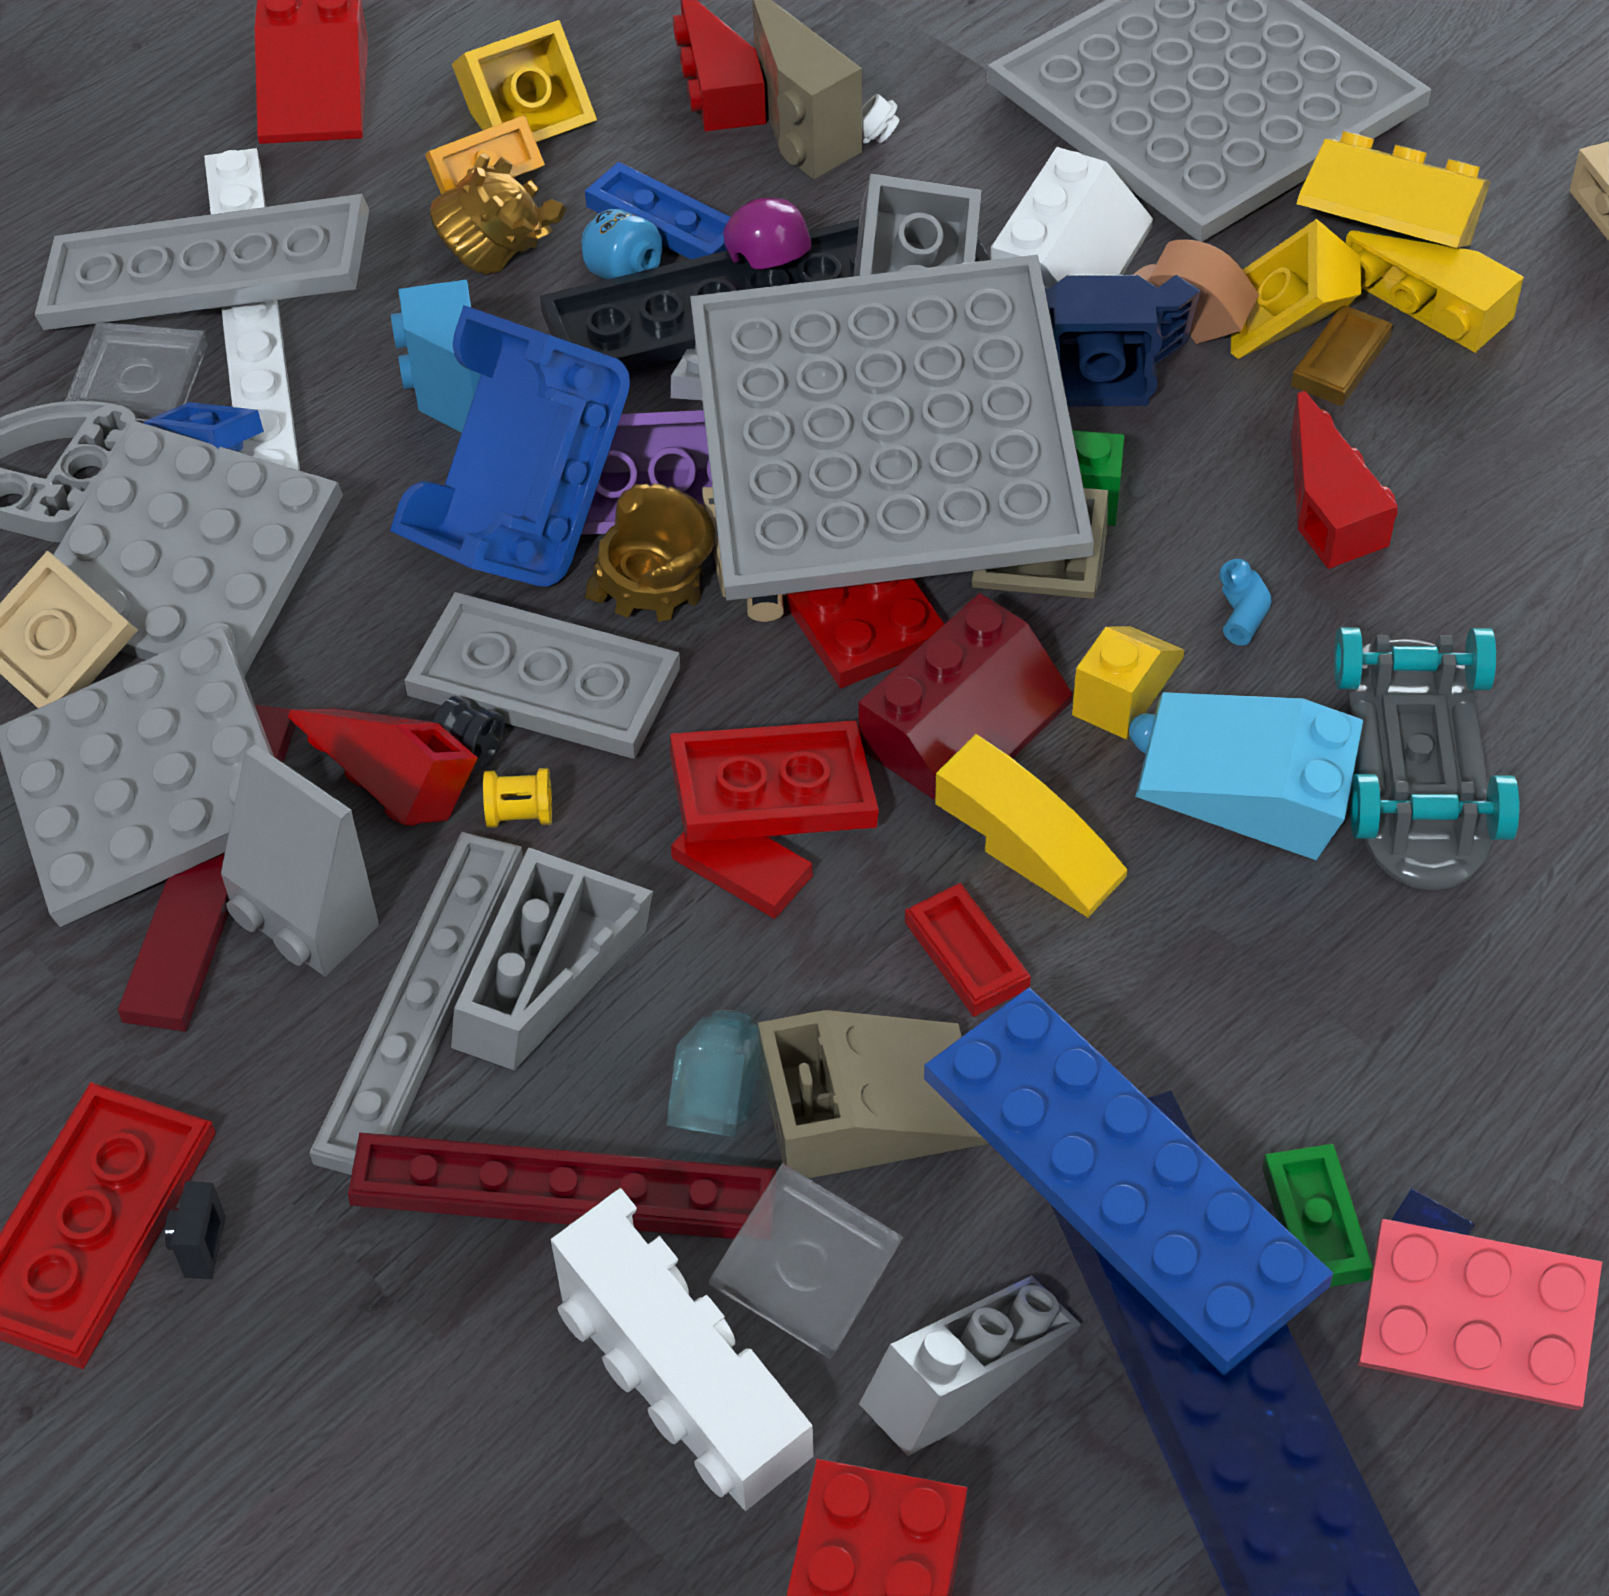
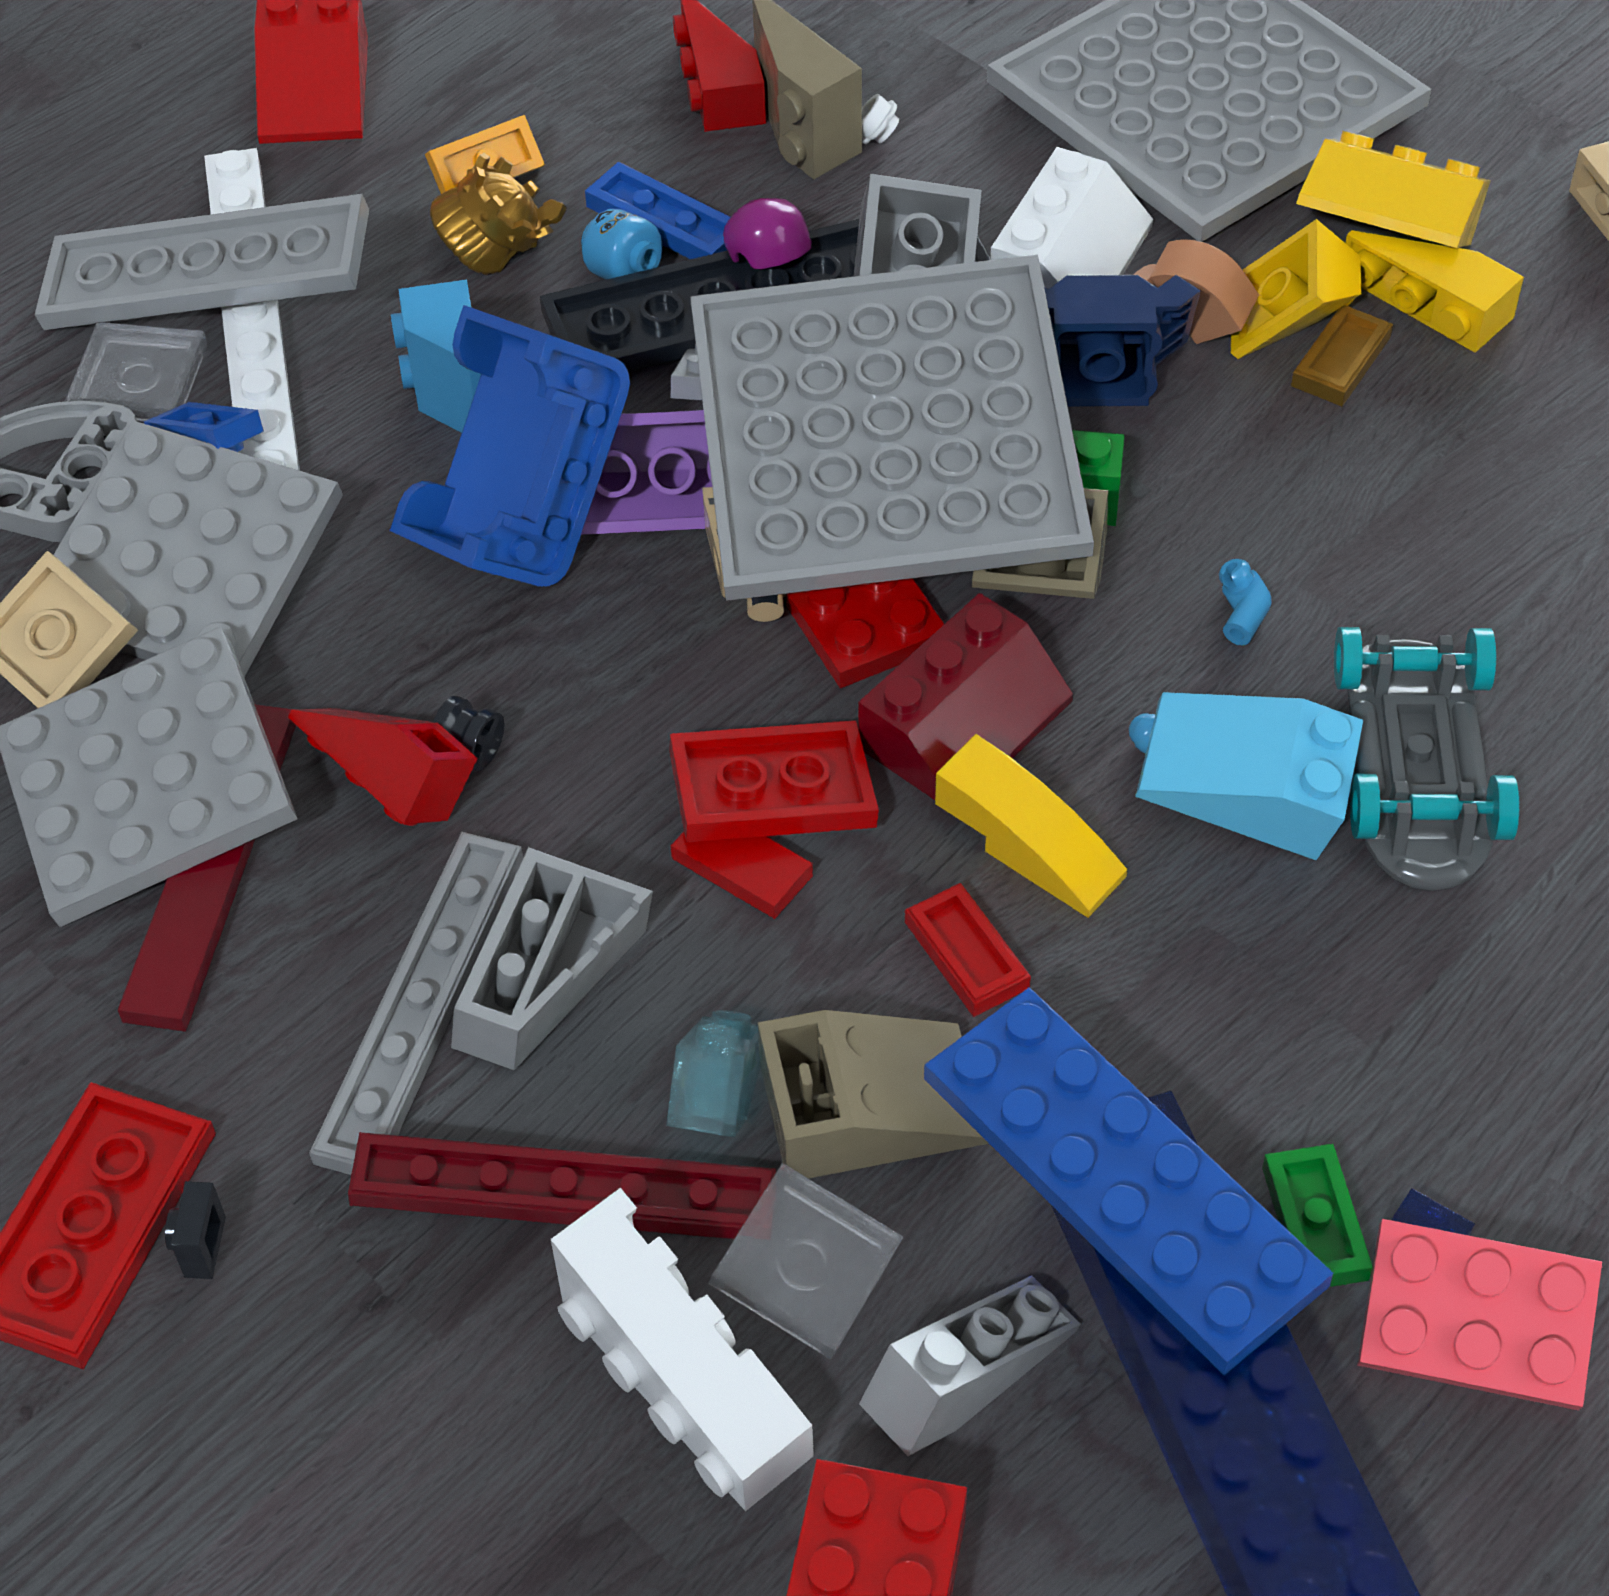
(296, 866): light grey slope -> none
(527, 77): yellow slope -> none
(537, 807): yellow bush -> none
(545, 674): light grey plate -> none
(652, 551): pearl gold hair -> none
(1122, 677): yellow slope -> none
(1337, 498): red slope -> none

